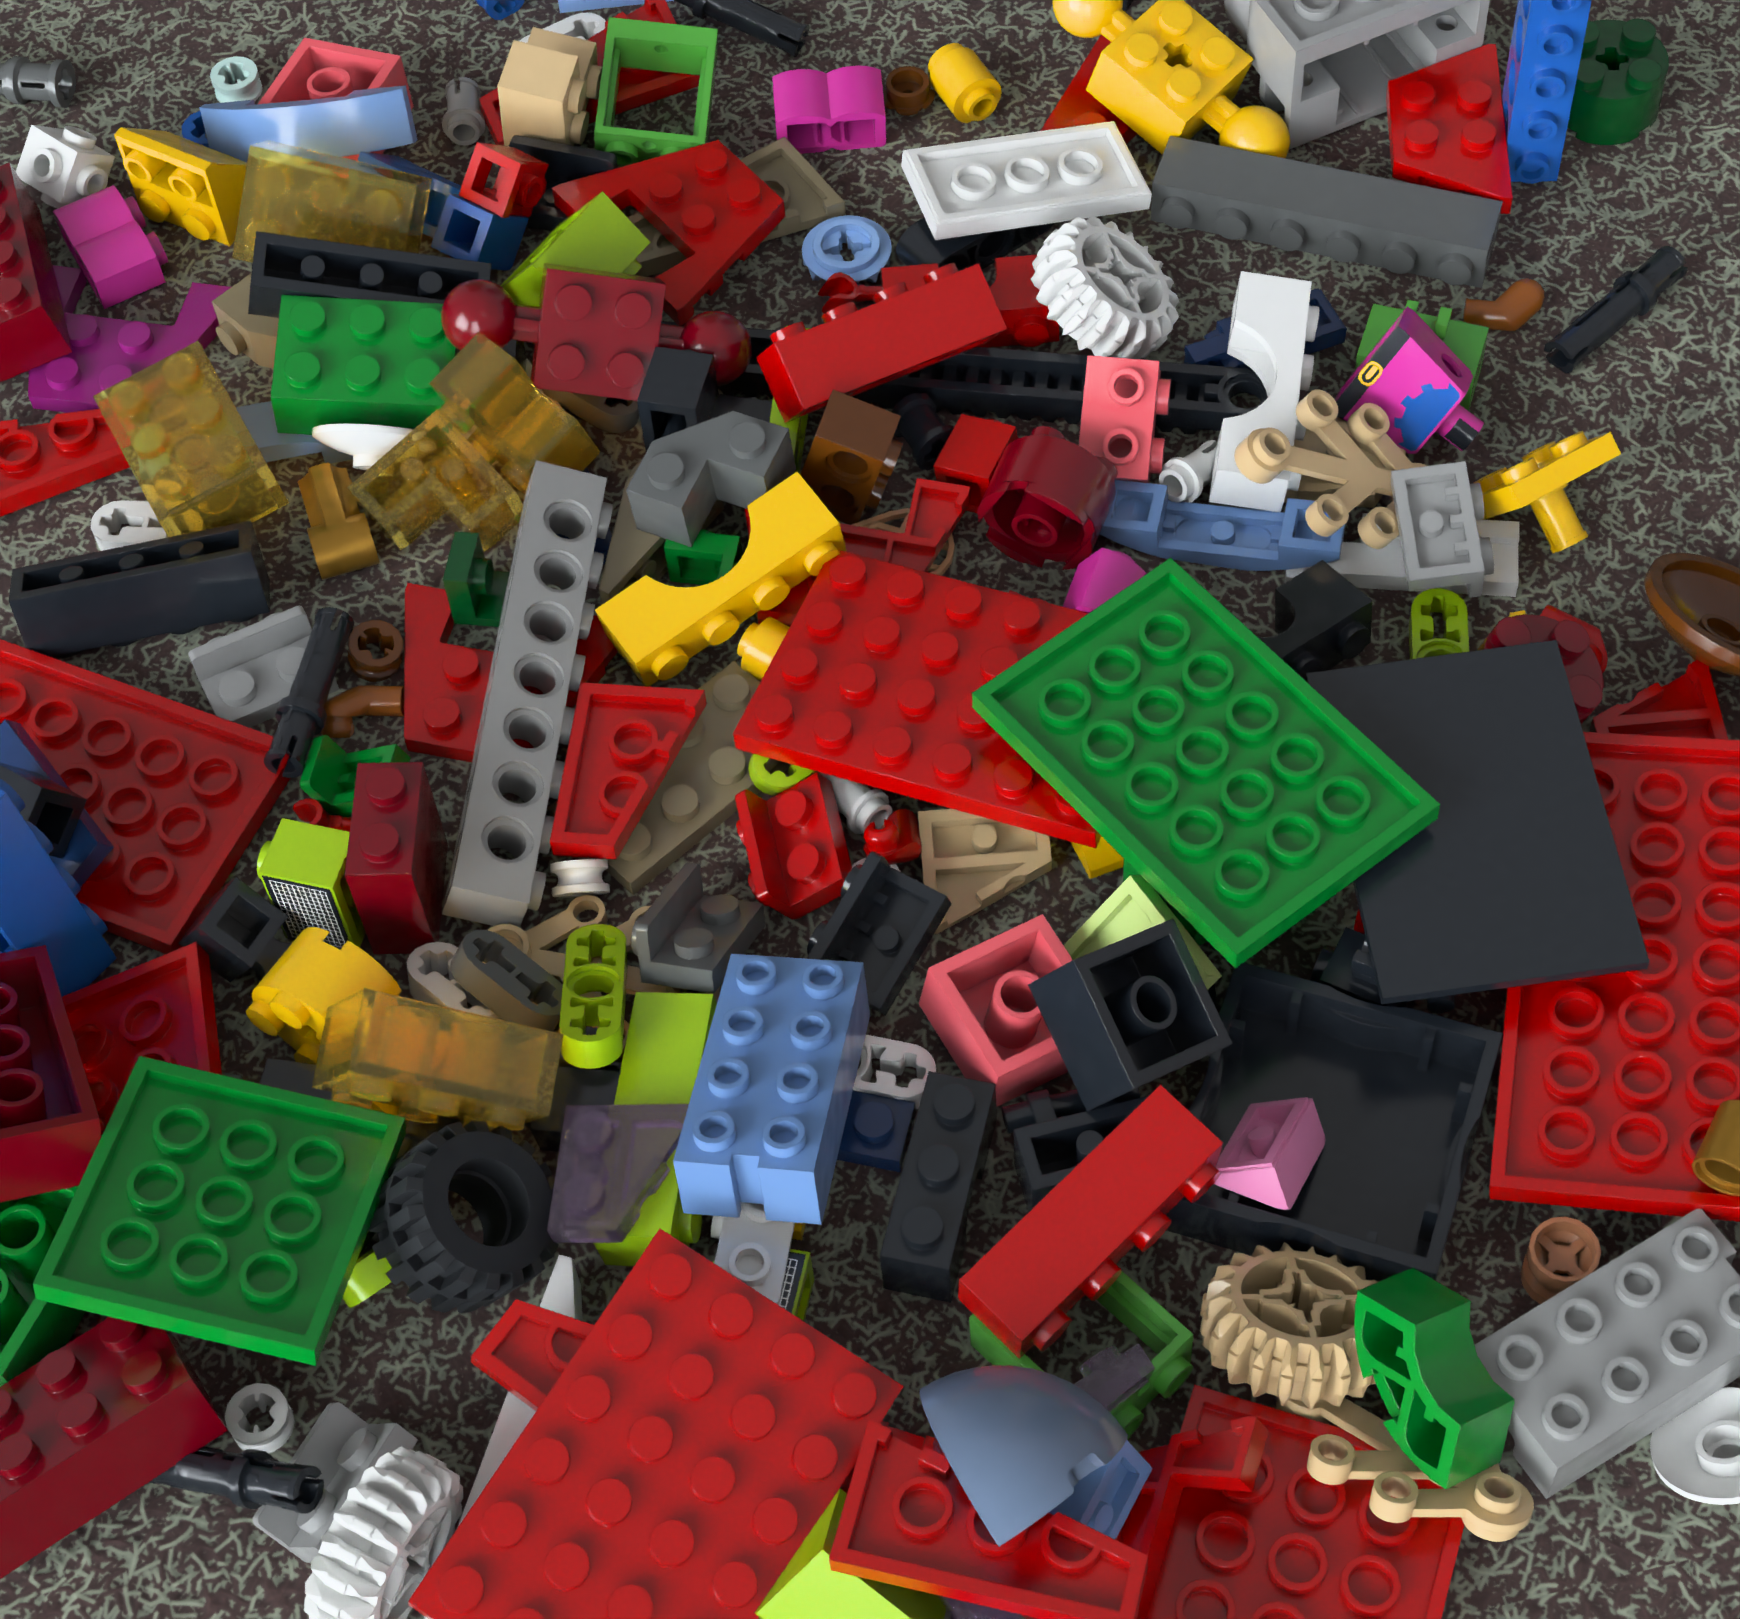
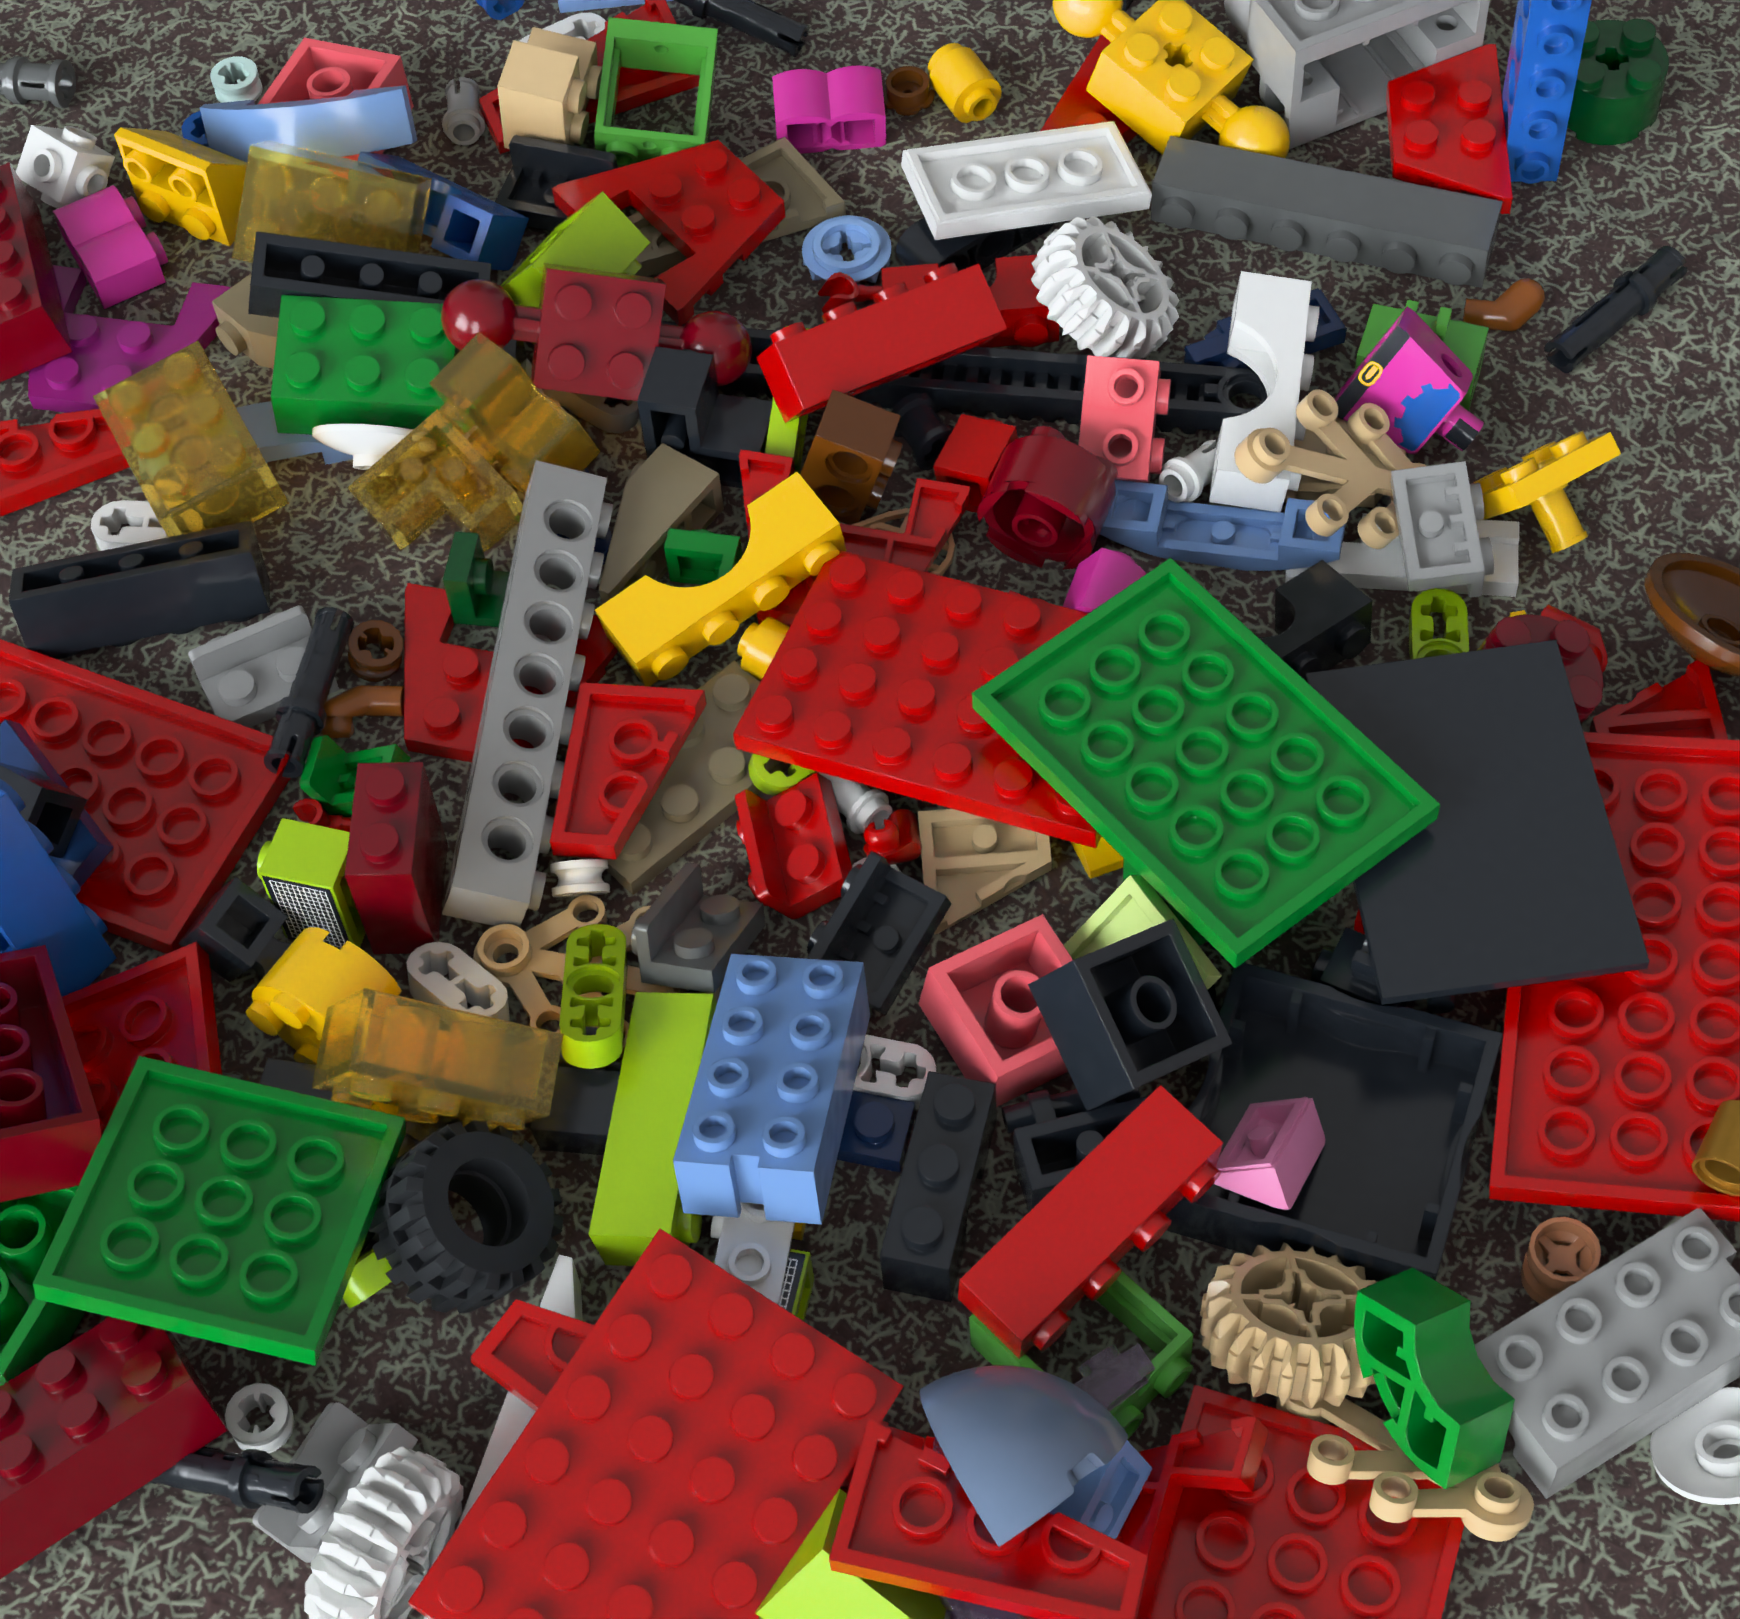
(337, 529): pearl gold piece -> none
(507, 980): dark grey beam -> none
(517, 185): red brick -> none
(609, 1167): clear purple wing -> none
(690, 469): dark grey brick -> none

